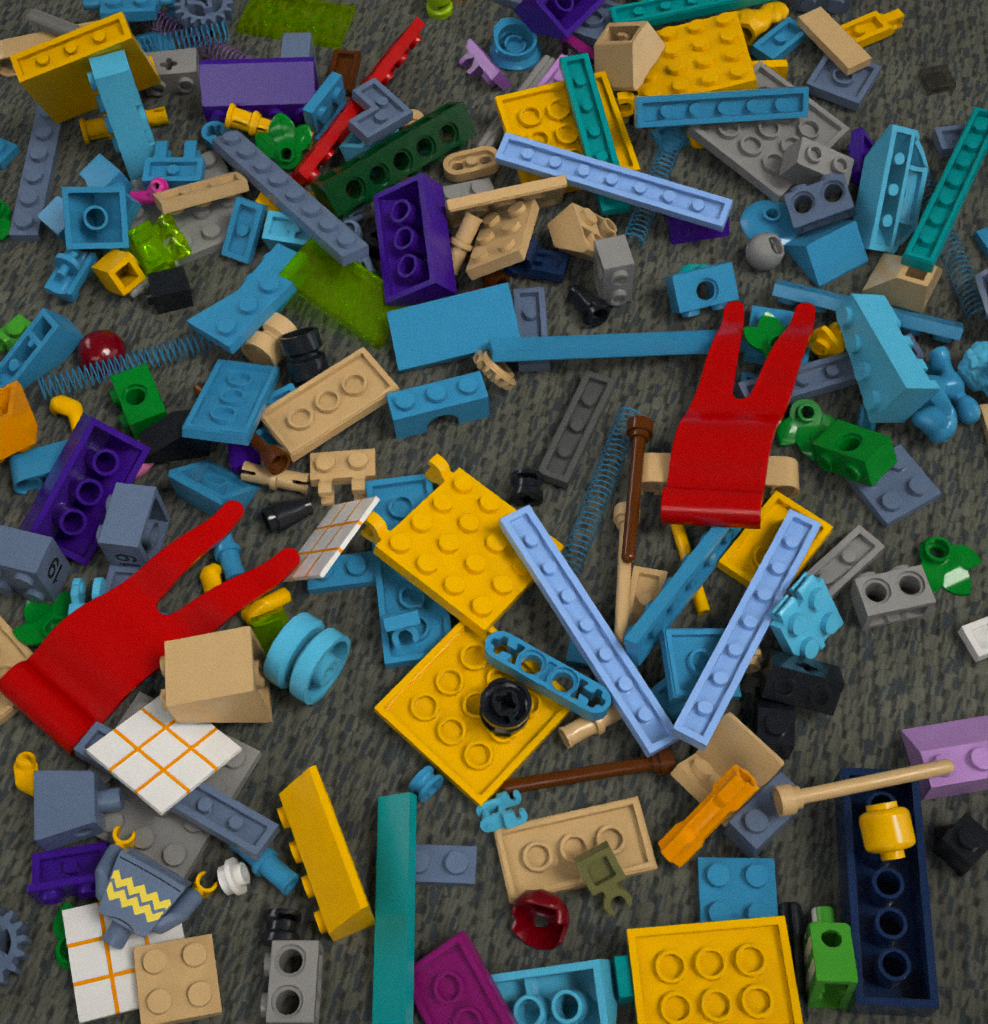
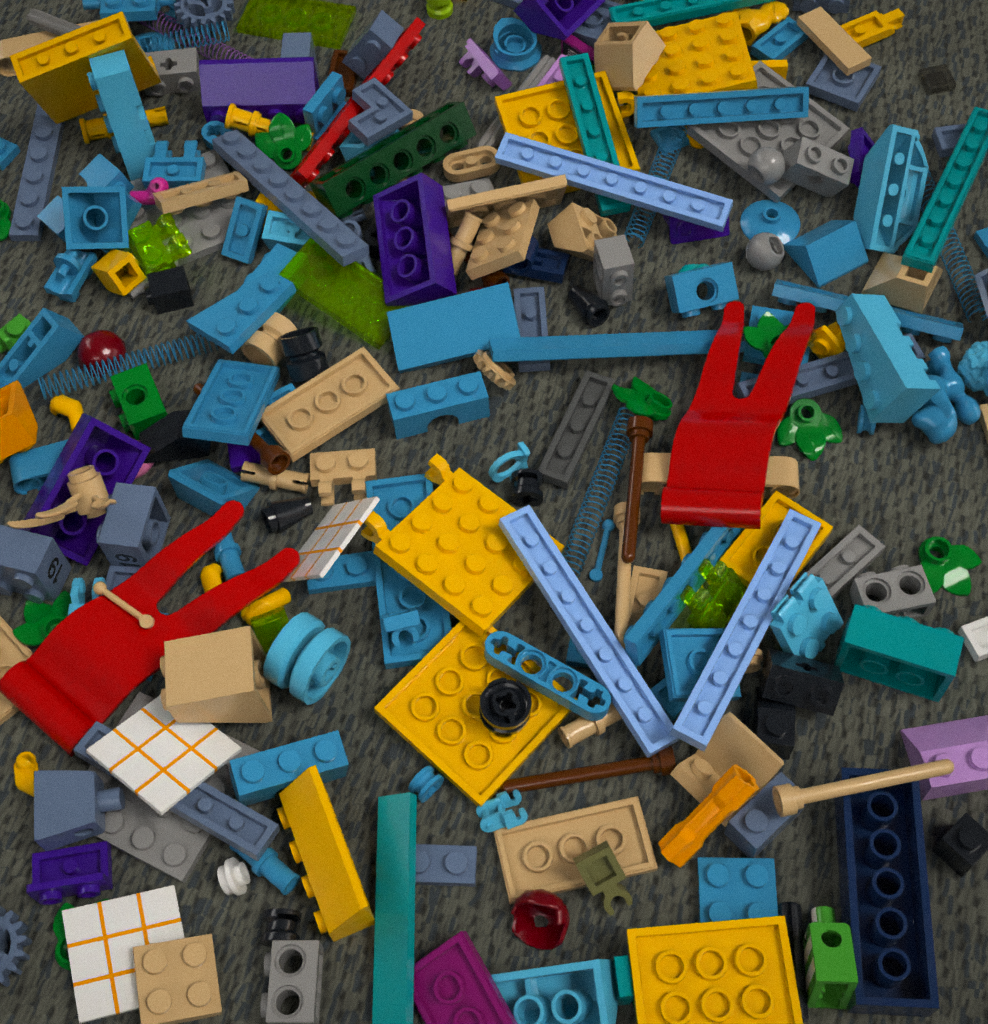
(87, 498): none -> tan plant
(142, 893): sand blue torso -> none
(145, 621): none -> tan hinge
(266, 772): none -> dark azure arch
(373, 44): none -> sand blue brick
(520, 456): none -> medium azure piece
(596, 574): none -> dark azure hinge
(644, 400): none -> green plate
(715, 605): none -> clear neon green plate
(766, 165): none -> light grey piece
(822, 211): sand blue brick -> none
(854, 452): green brick -> none
(887, 830): yellow head -> none
(899, 491): sand blue plate -> none
(899, 652): none -> teal brick

